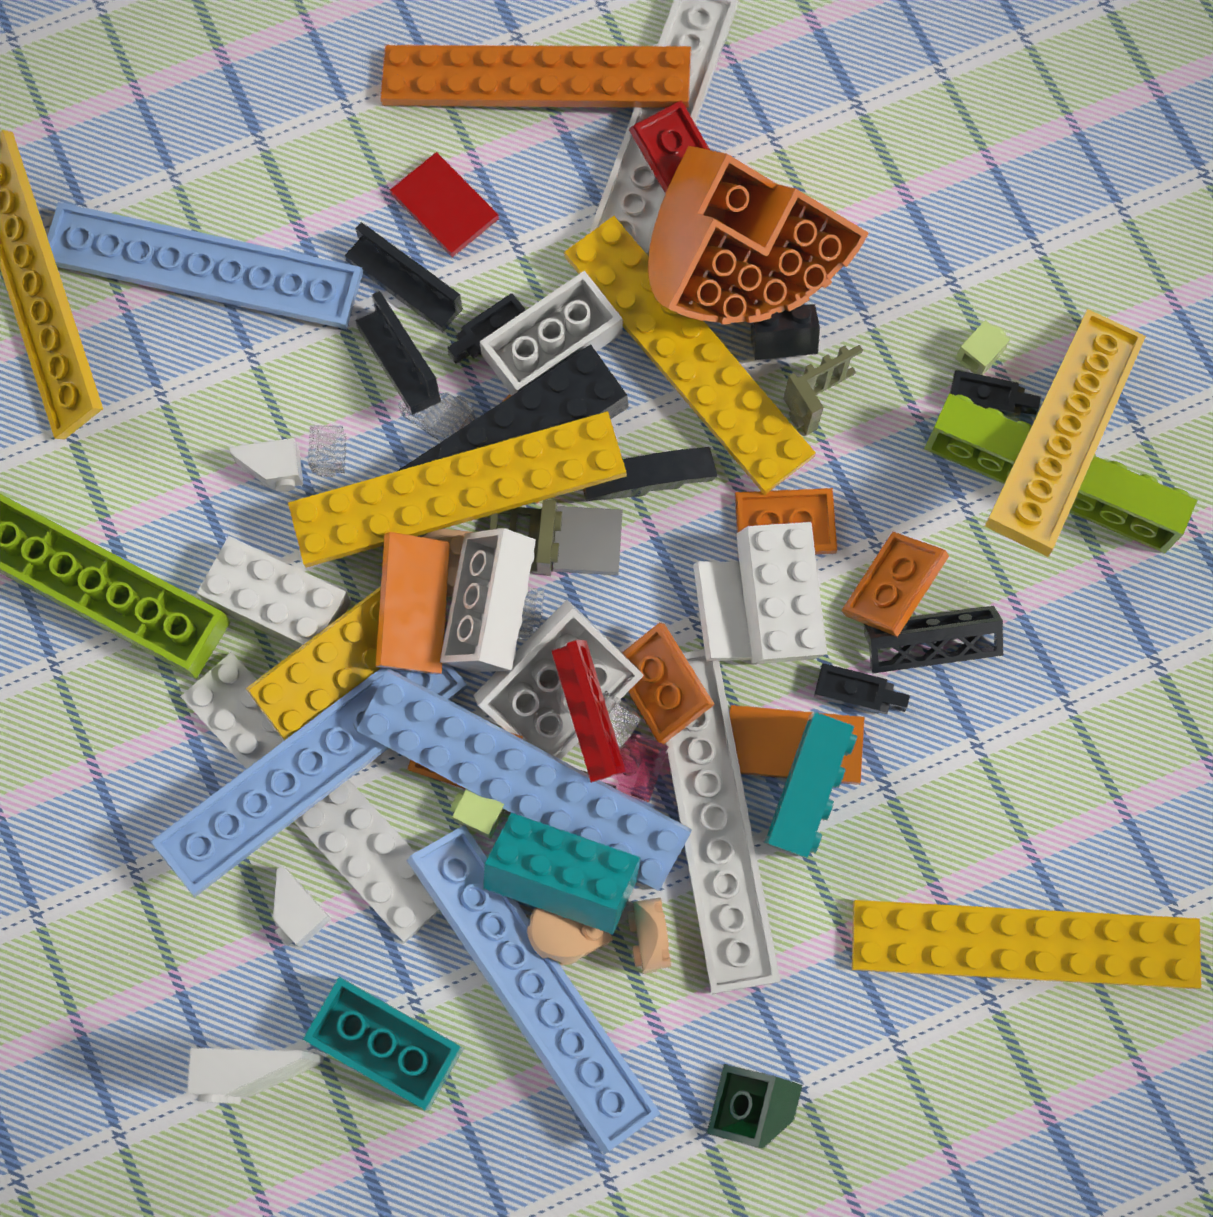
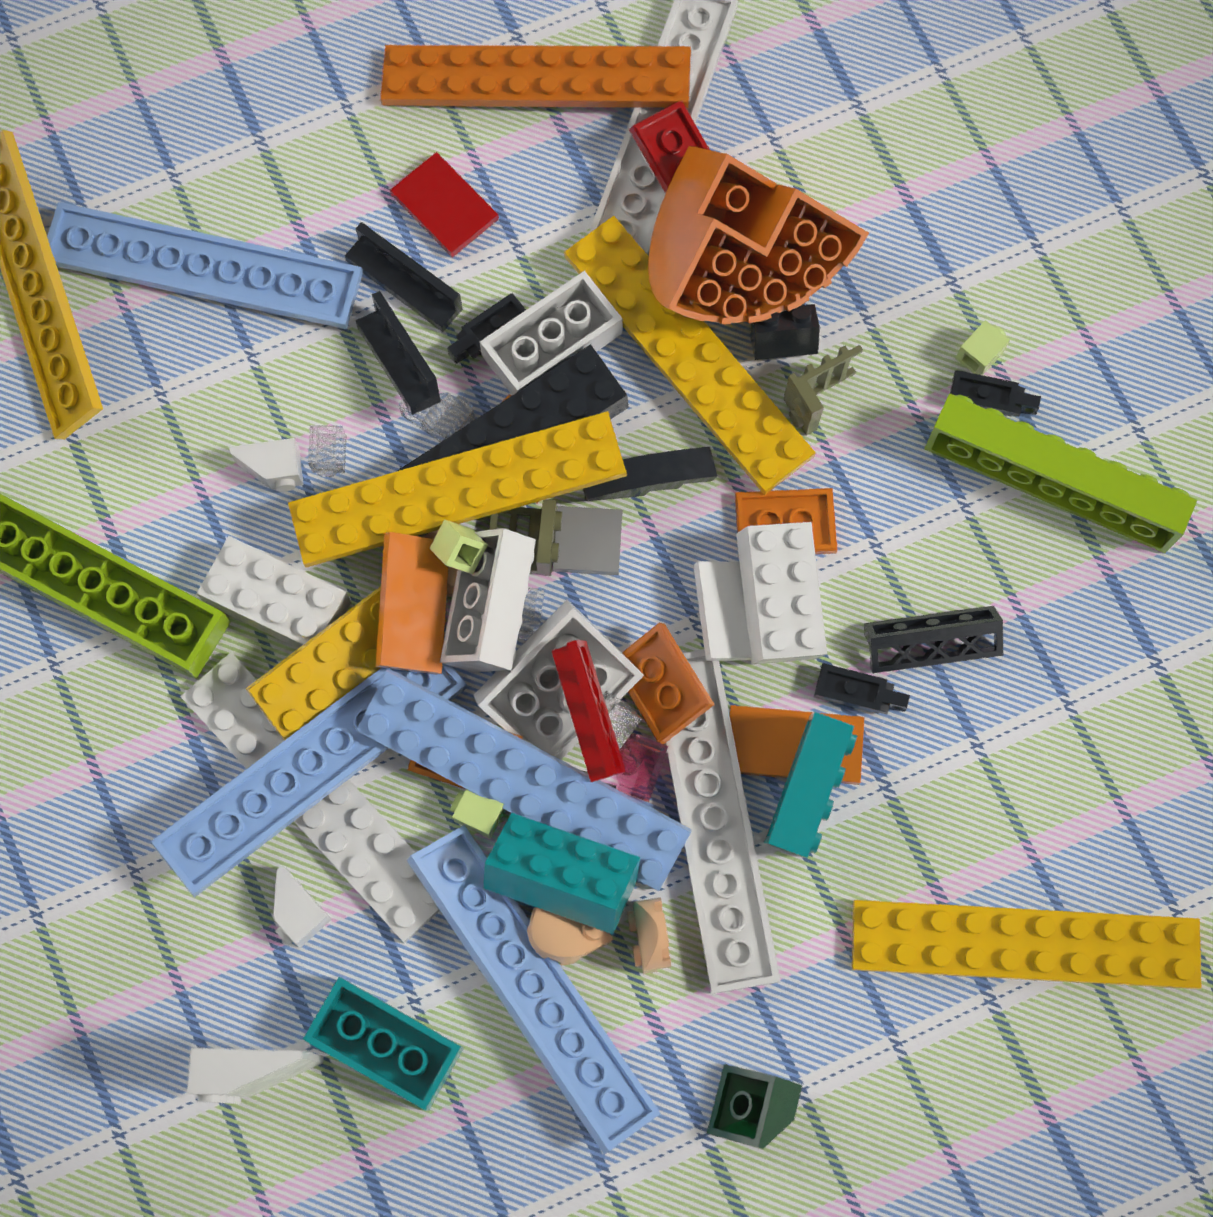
(458, 546): none -> yellowish green brick
(895, 583): orange tile -> none
(1065, 434): yellow plate -> none

